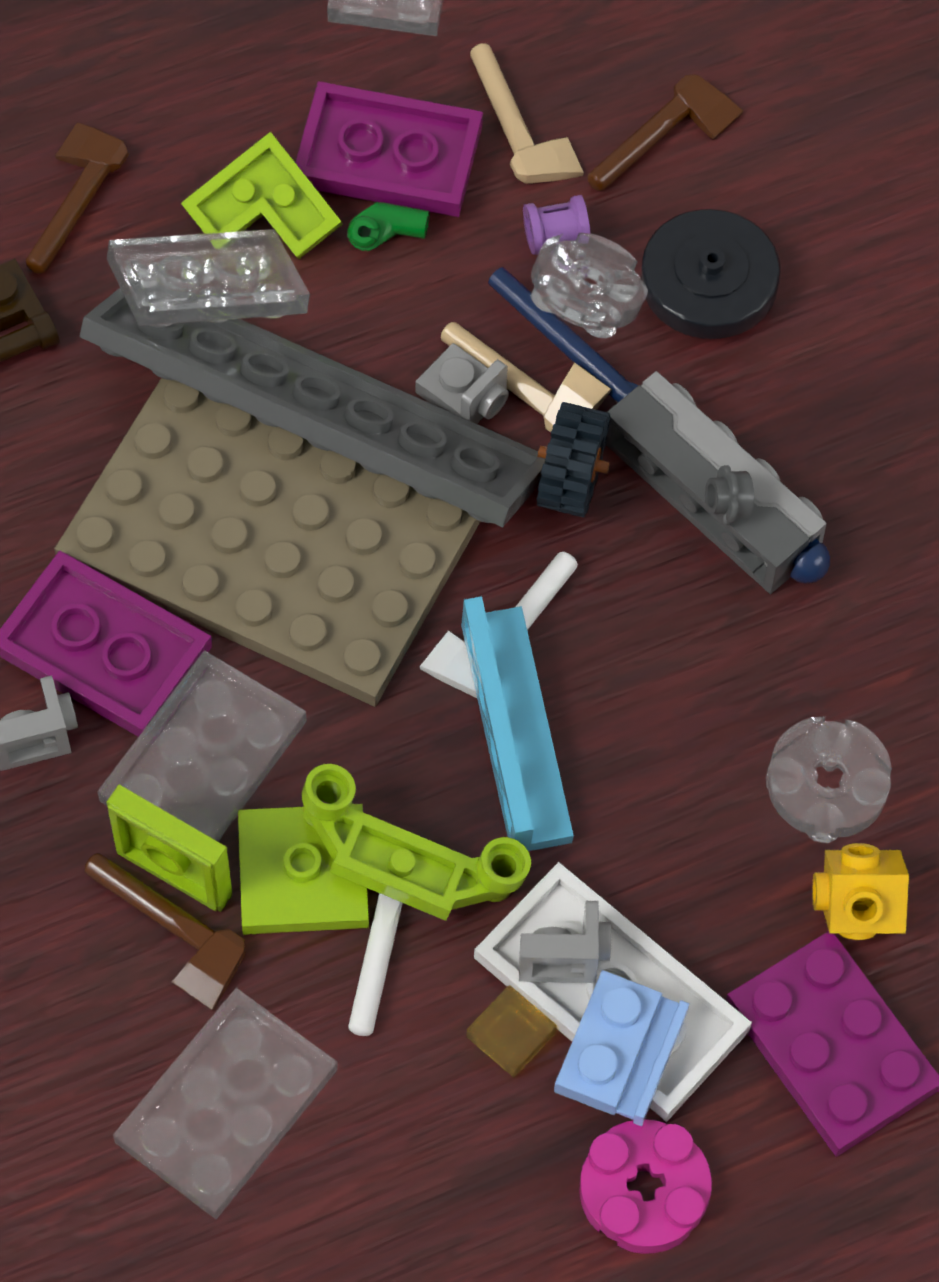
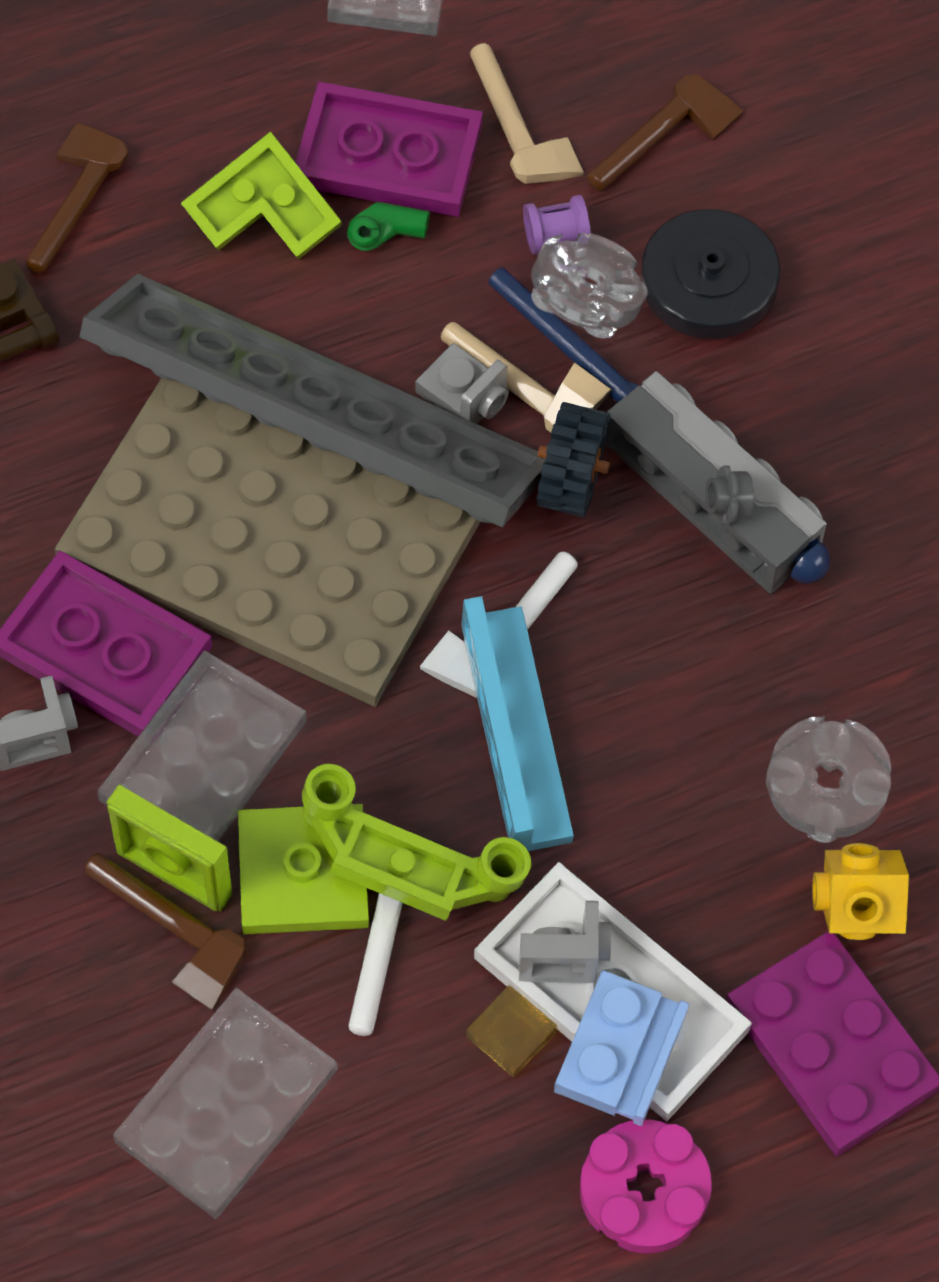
(207, 277): clear plate -> none

